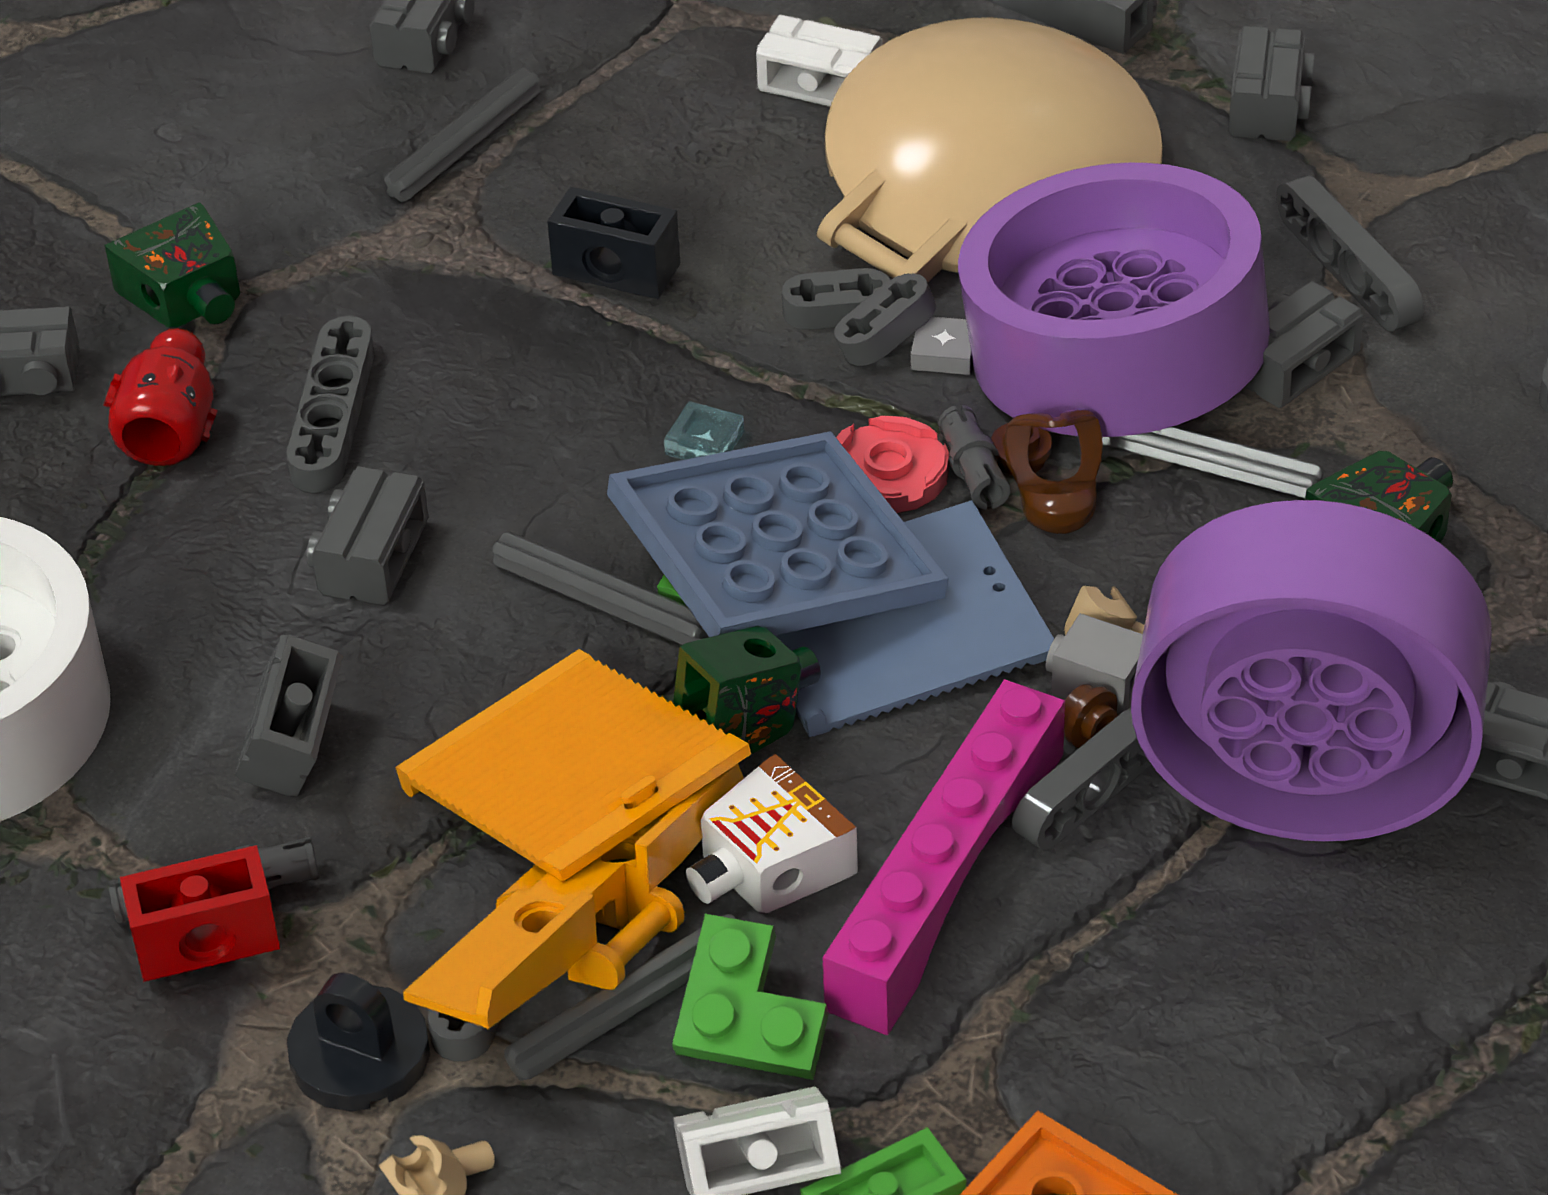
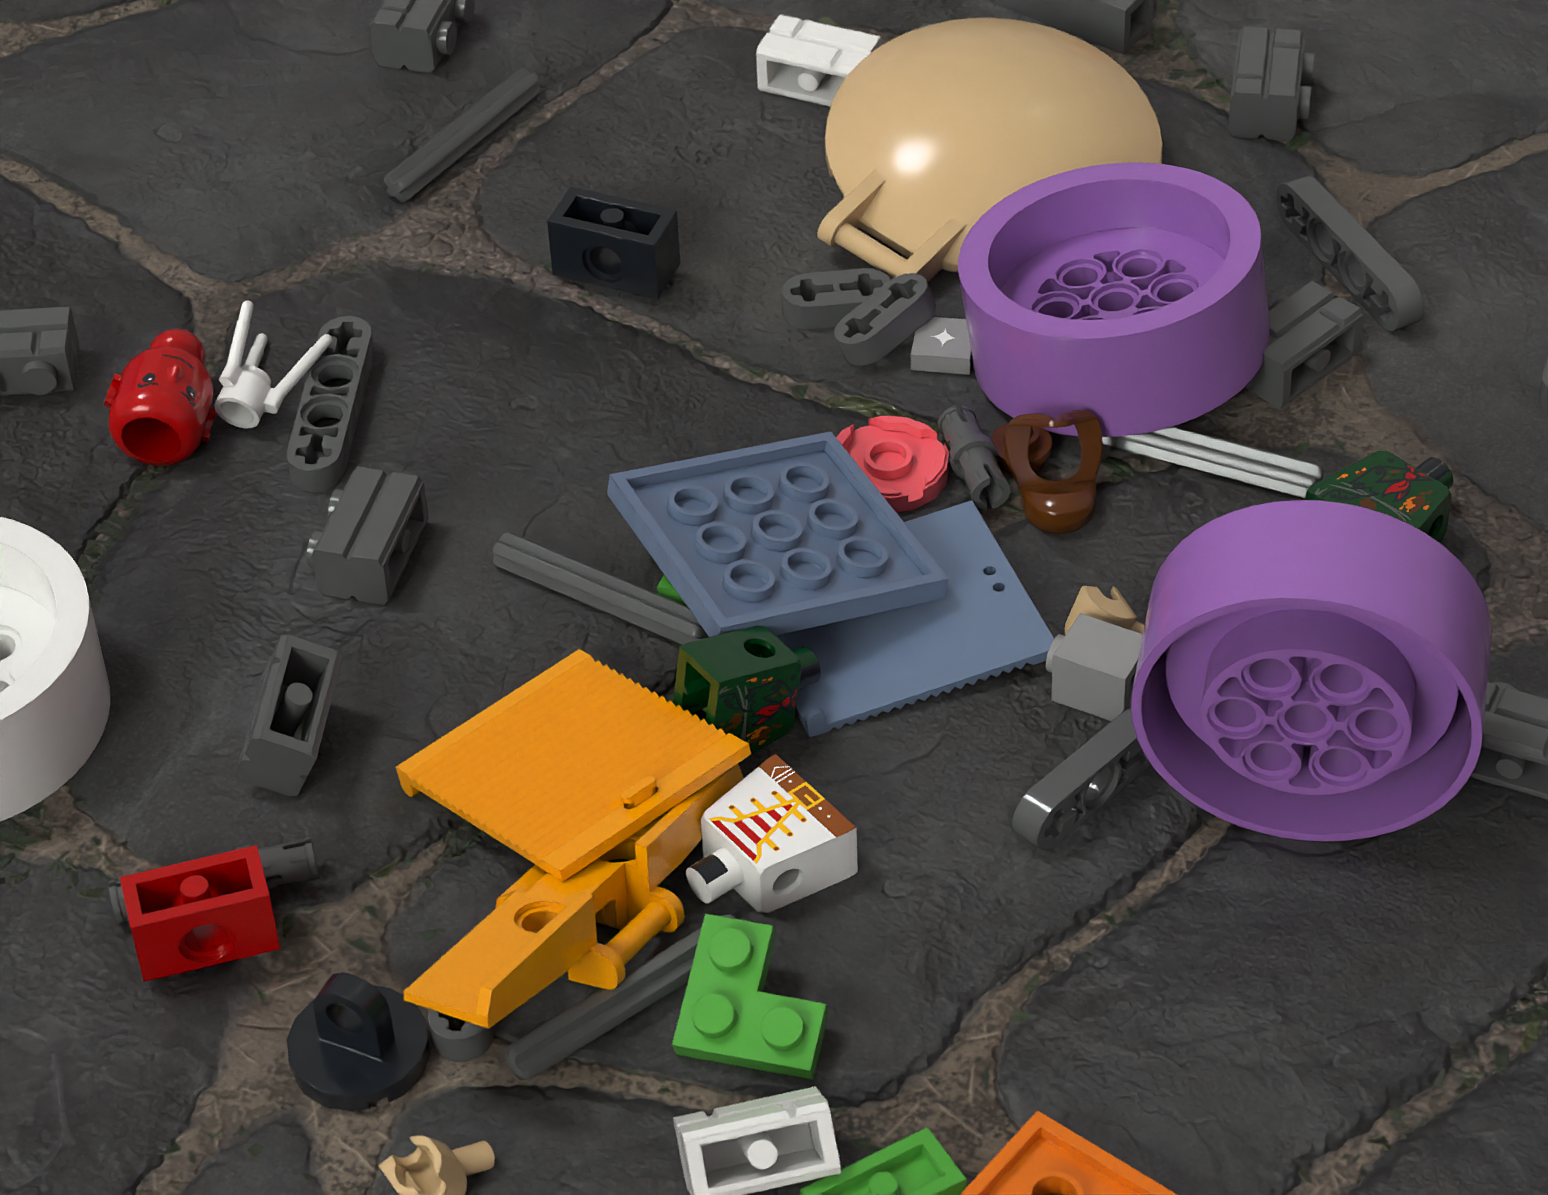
(176, 269): dark green torso -> none
(246, 387): none -> white plant
(703, 432): clear light blue tile -> none
(892, 930): dark pink arch -> none
(1088, 712): reddish brown plate -> none

